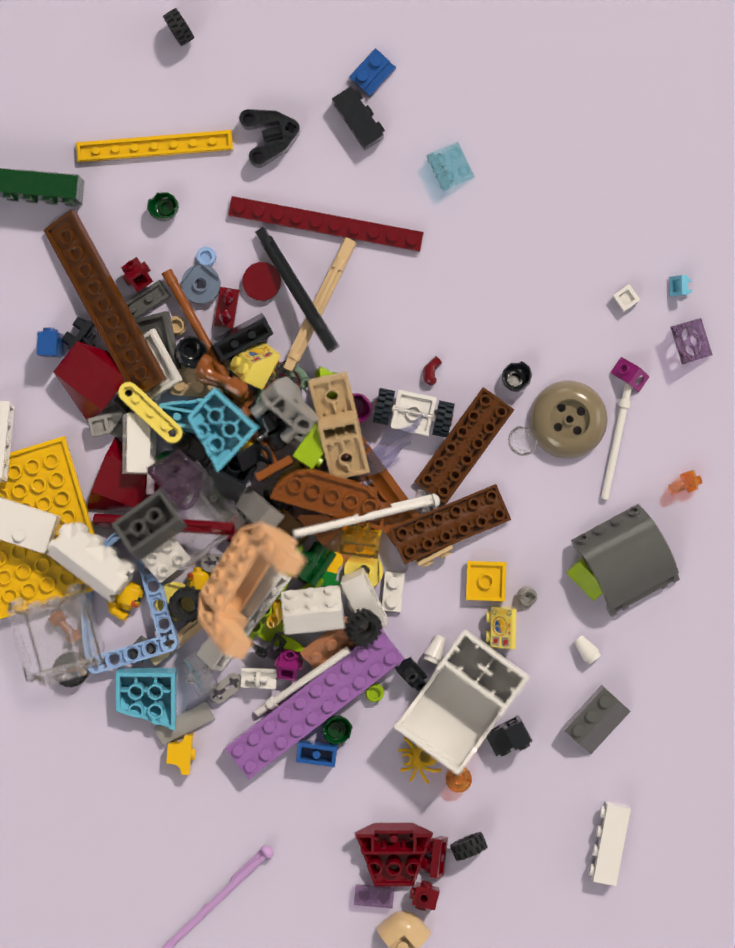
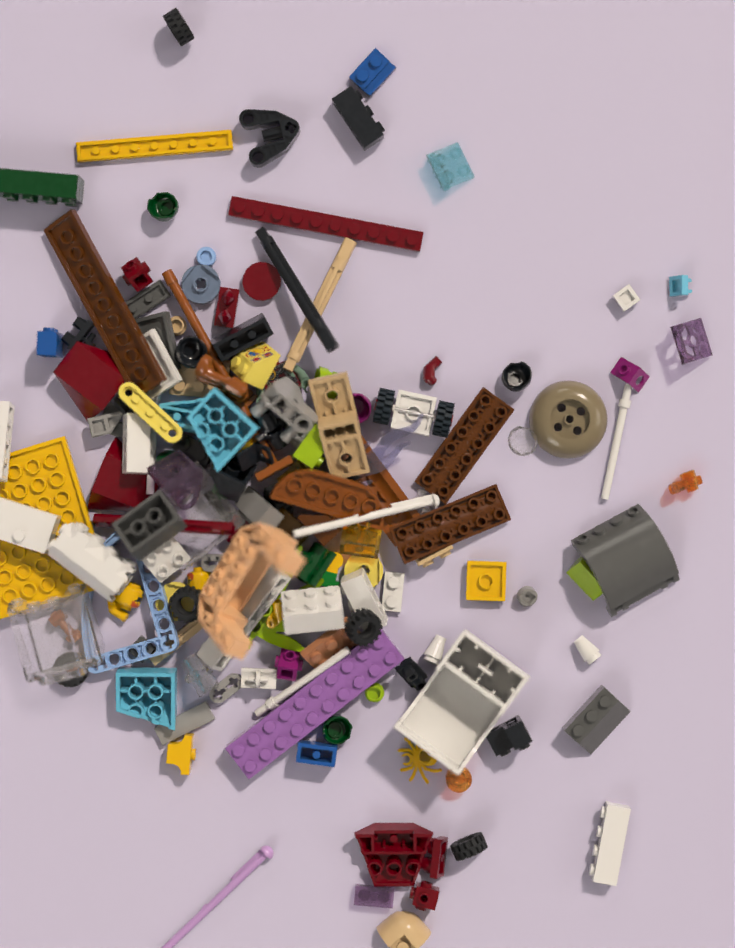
(269, 651): black bracket -> none
(502, 627): light yellow slope -> none

